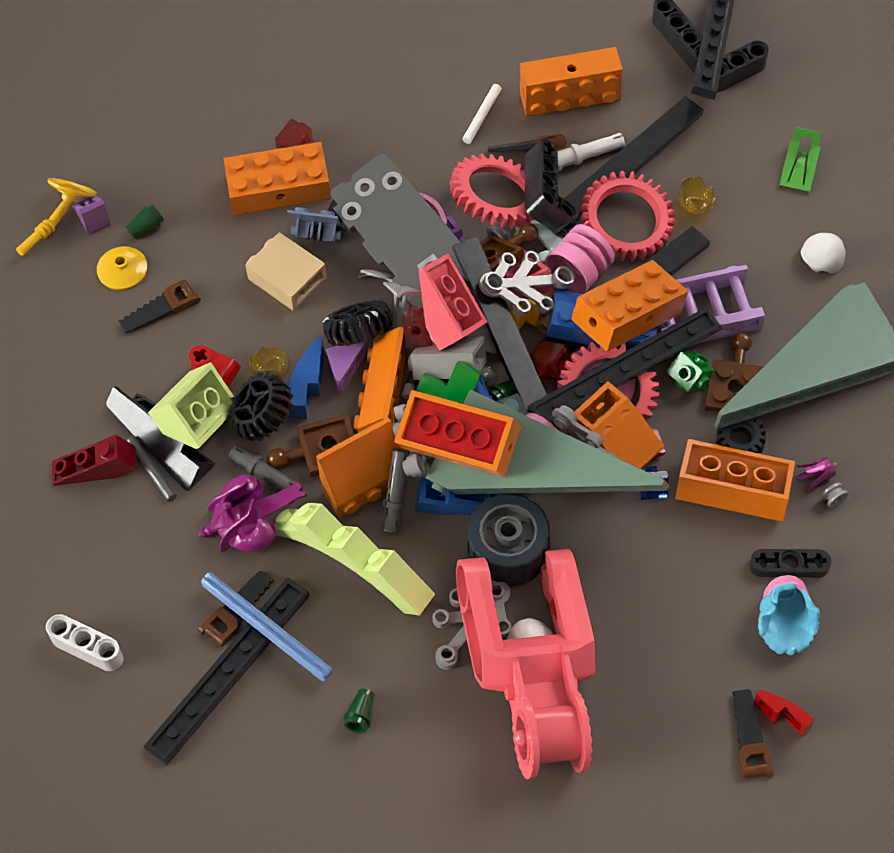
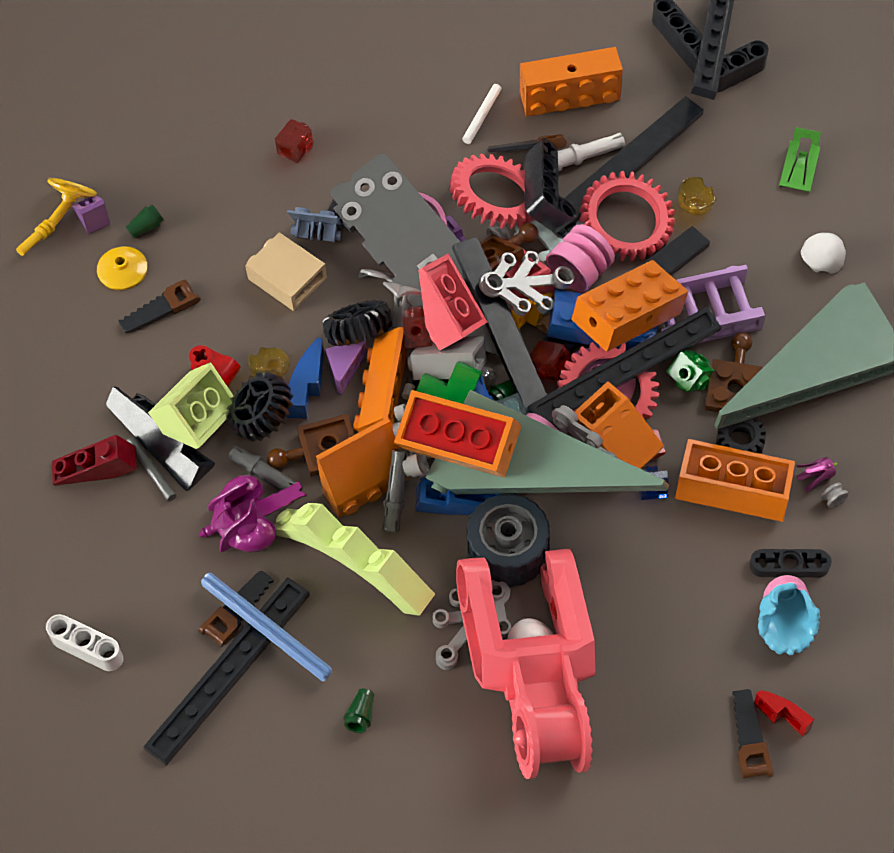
(277, 178): orange brick -> none

